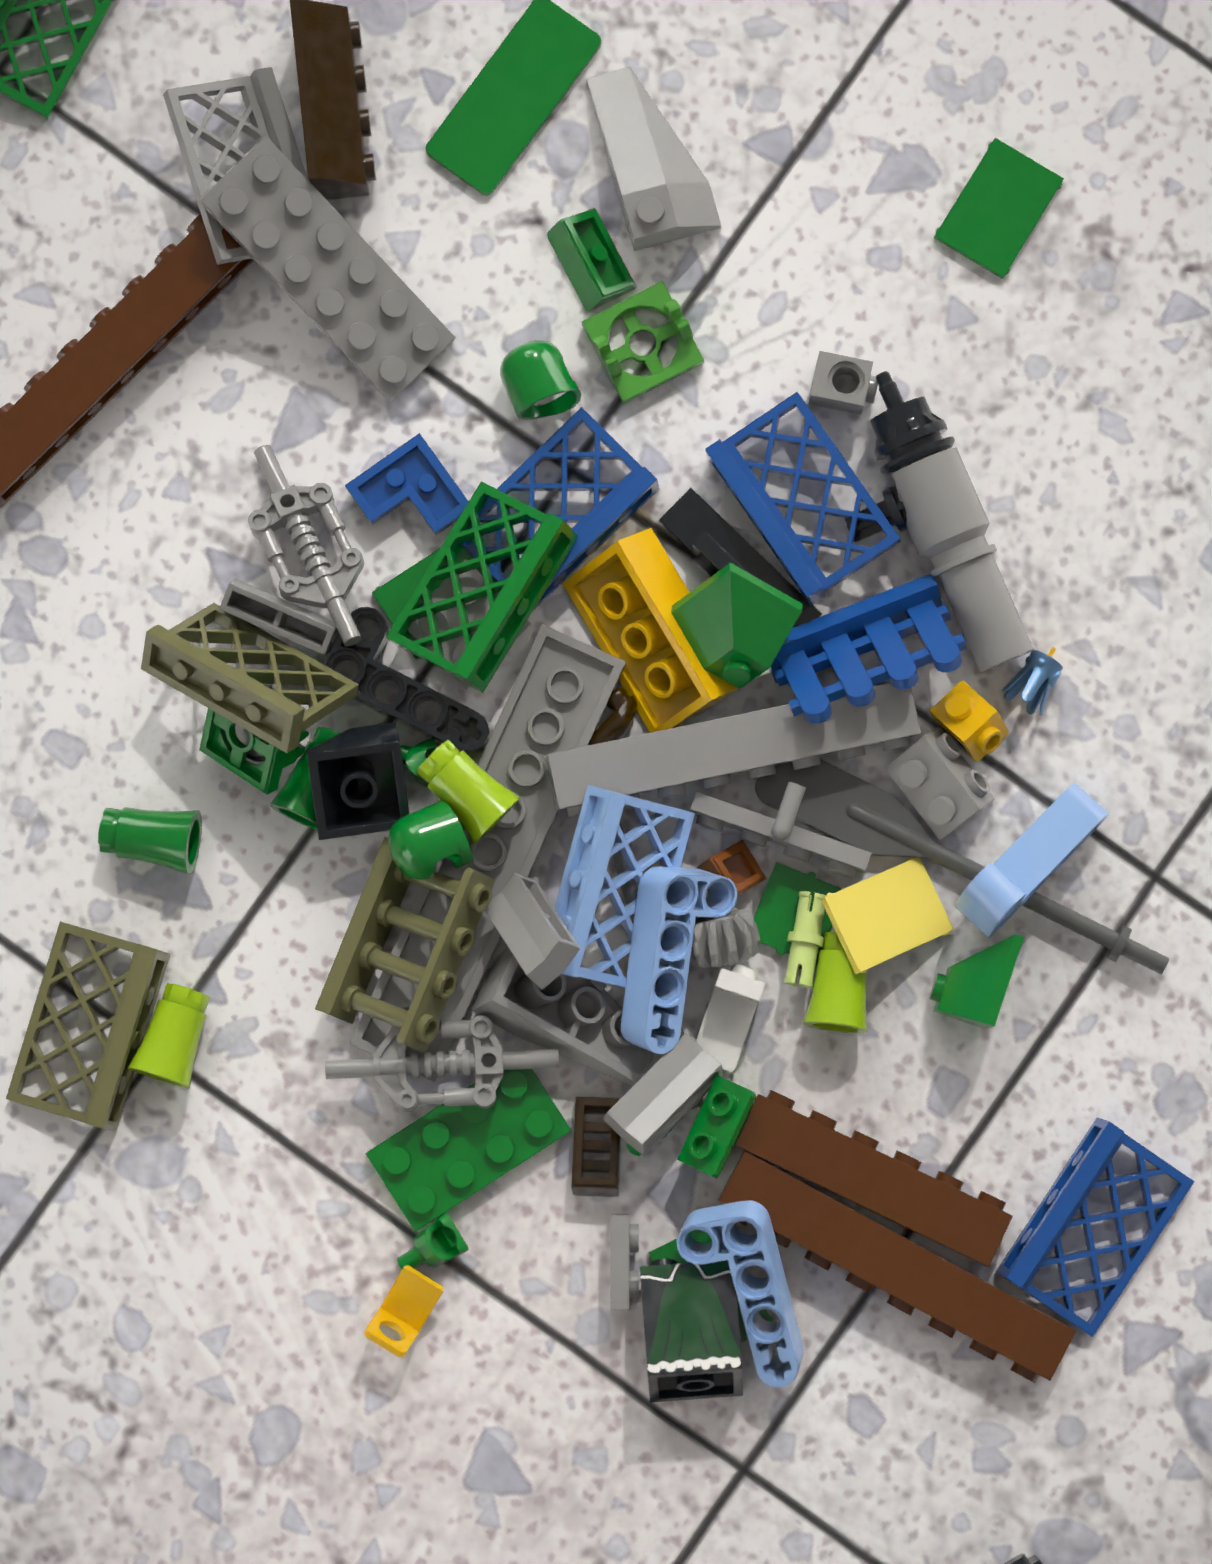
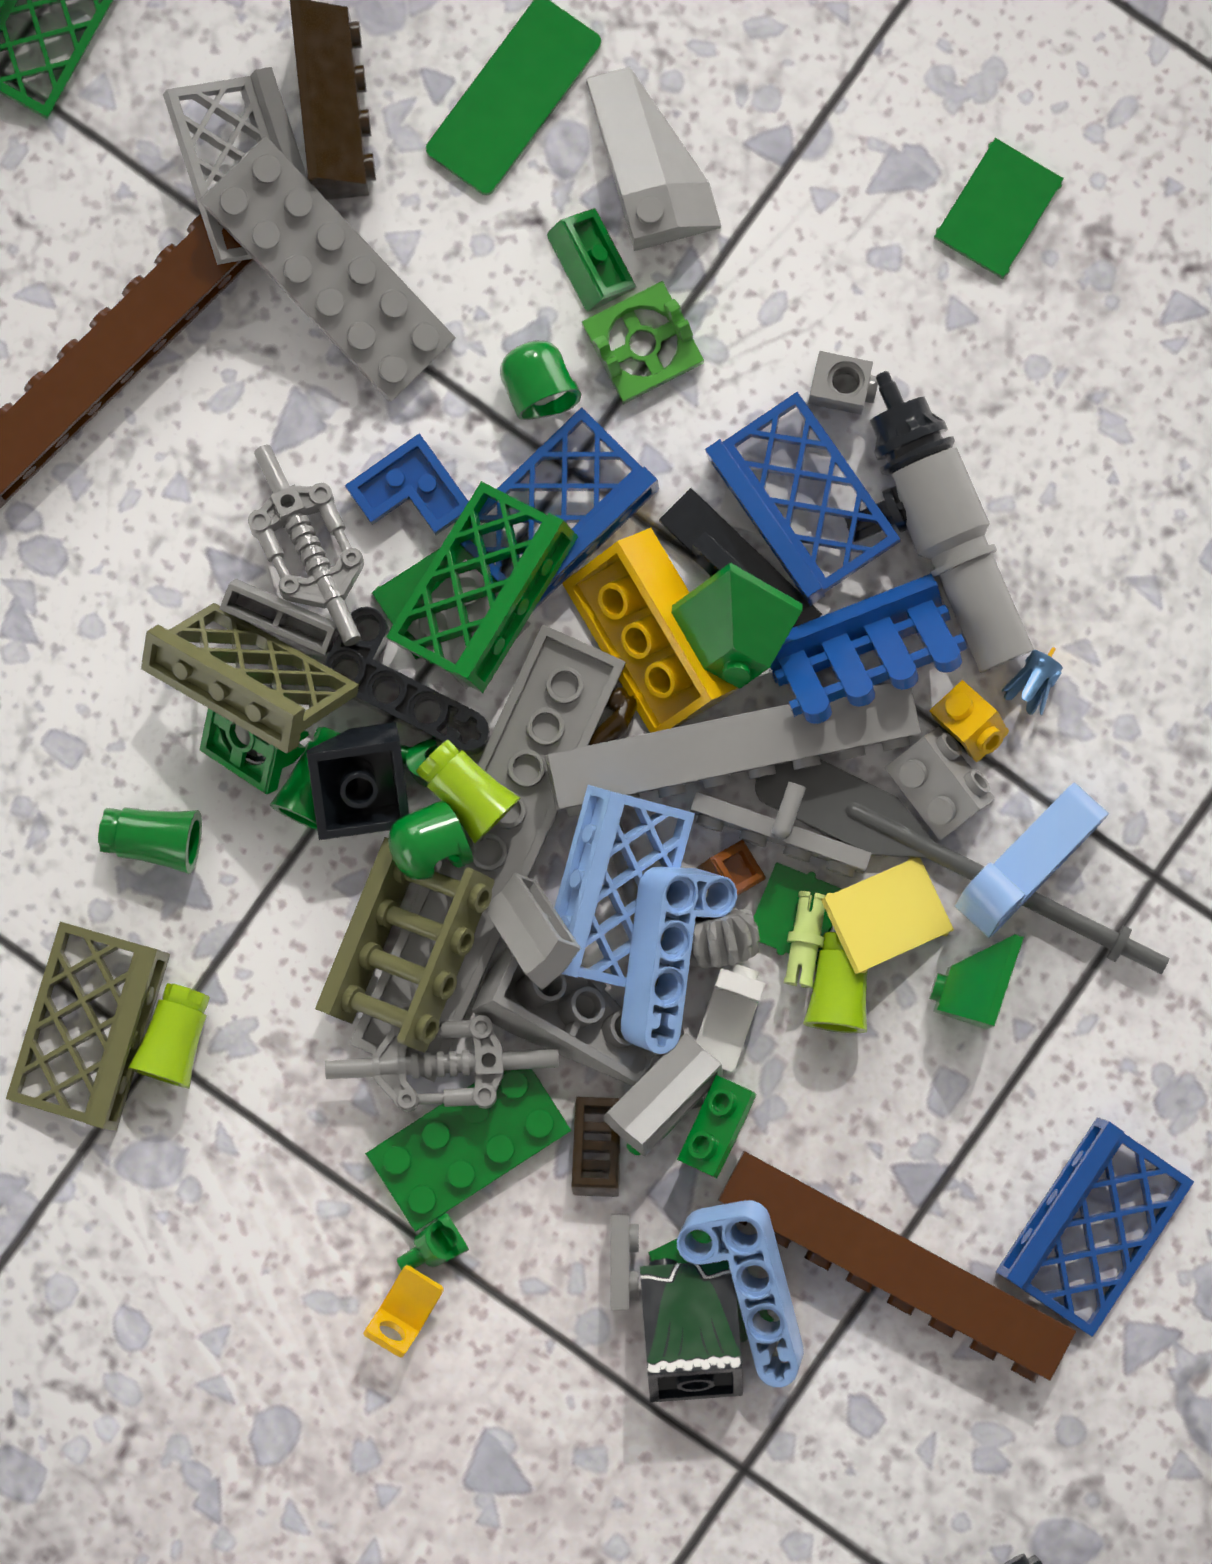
(873, 1179): reddish brown brick -> none

